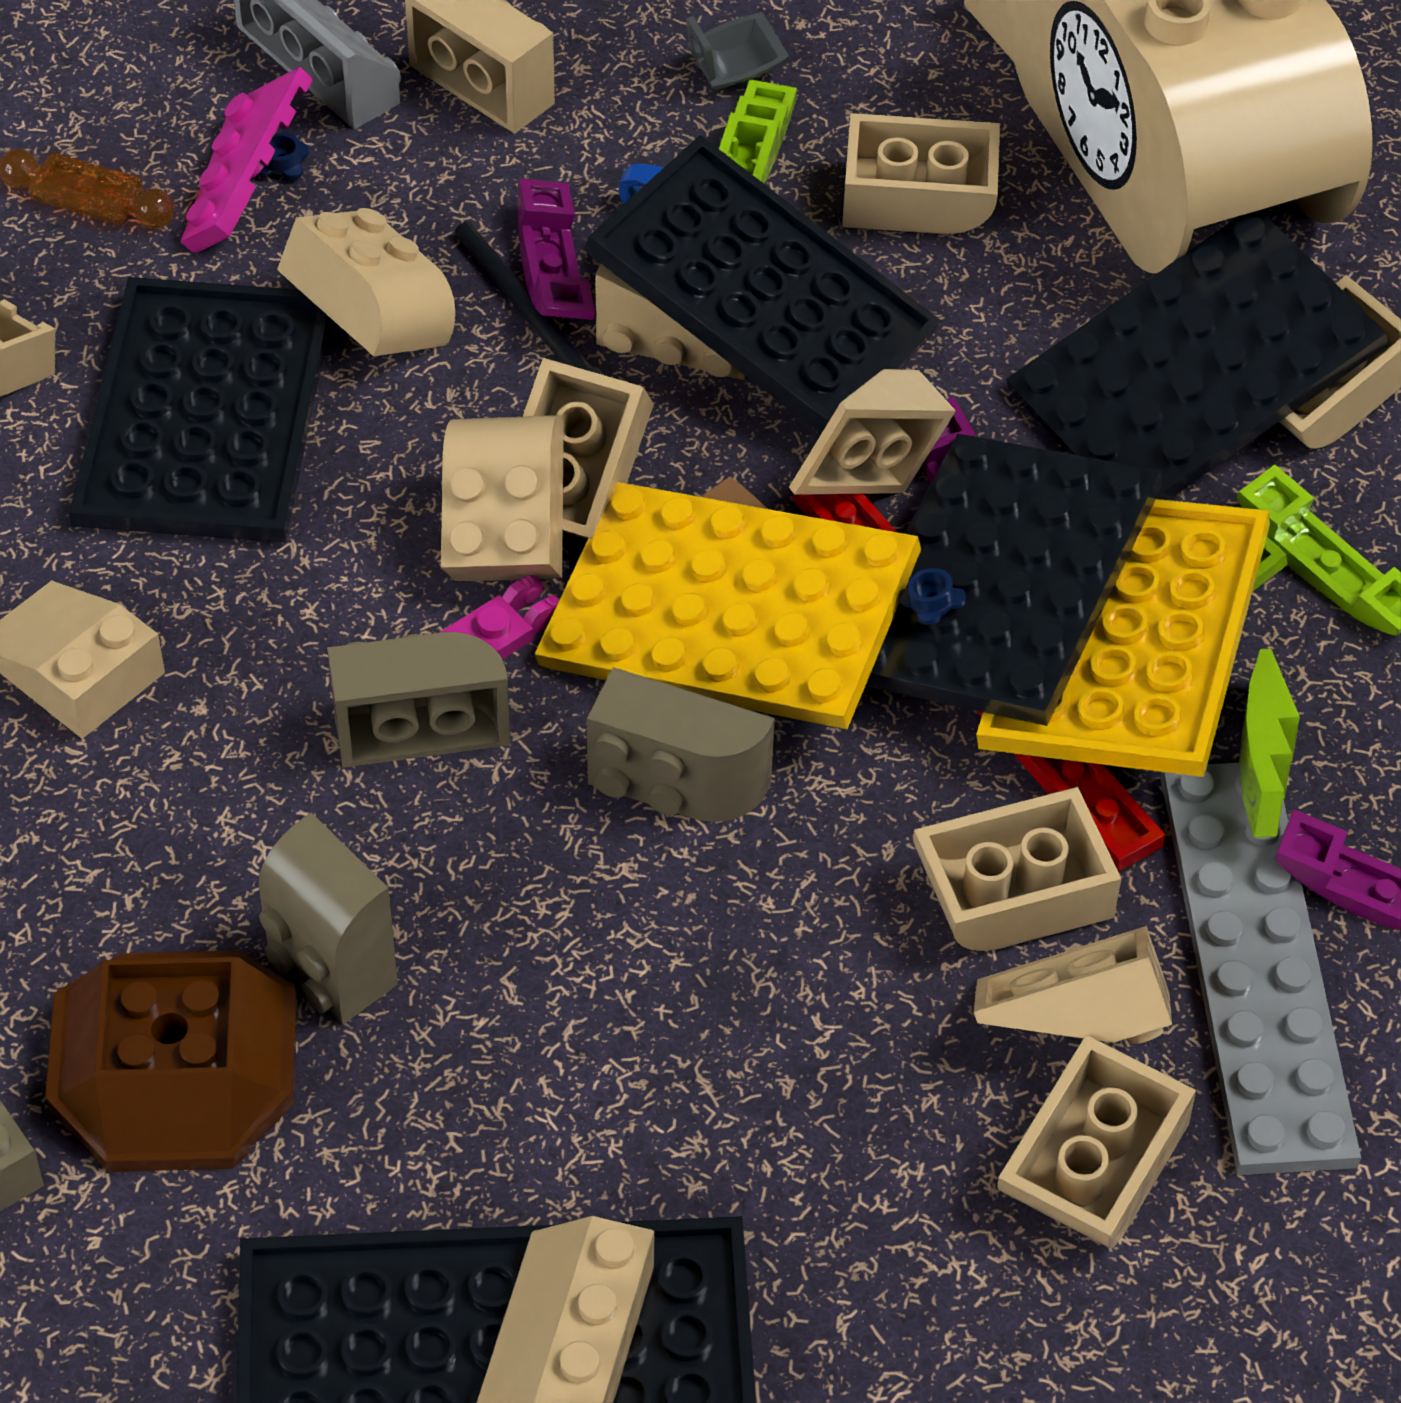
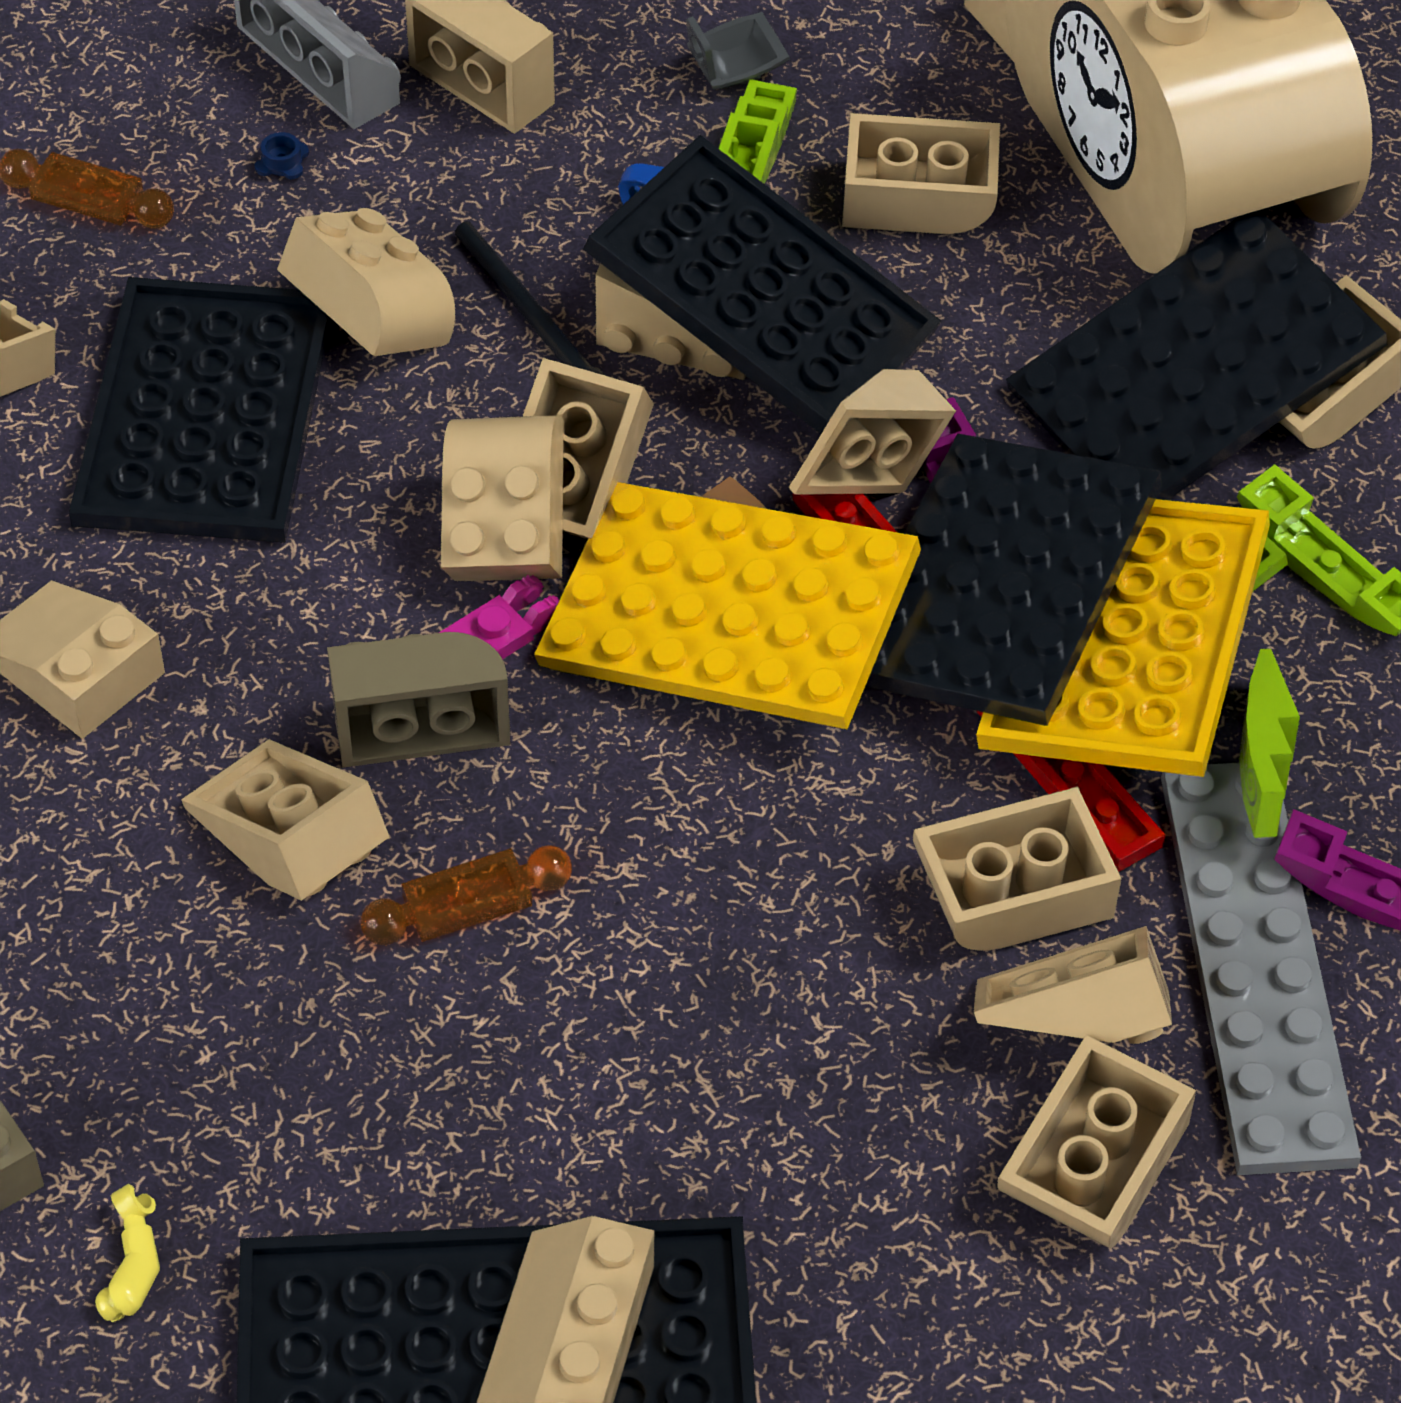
(141, 1263): none -> light yellow arm
(180, 1101): reddish brown piece -> none
(239, 156): dark pink wing -> none
(290, 817): none -> tan slope
(327, 920): dark tan brick -> none
(466, 895): none -> clear orange plate
(549, 251): magenta slope -> none
(677, 749): dark tan brick -> none
(931, 595): dark blue plate -> none

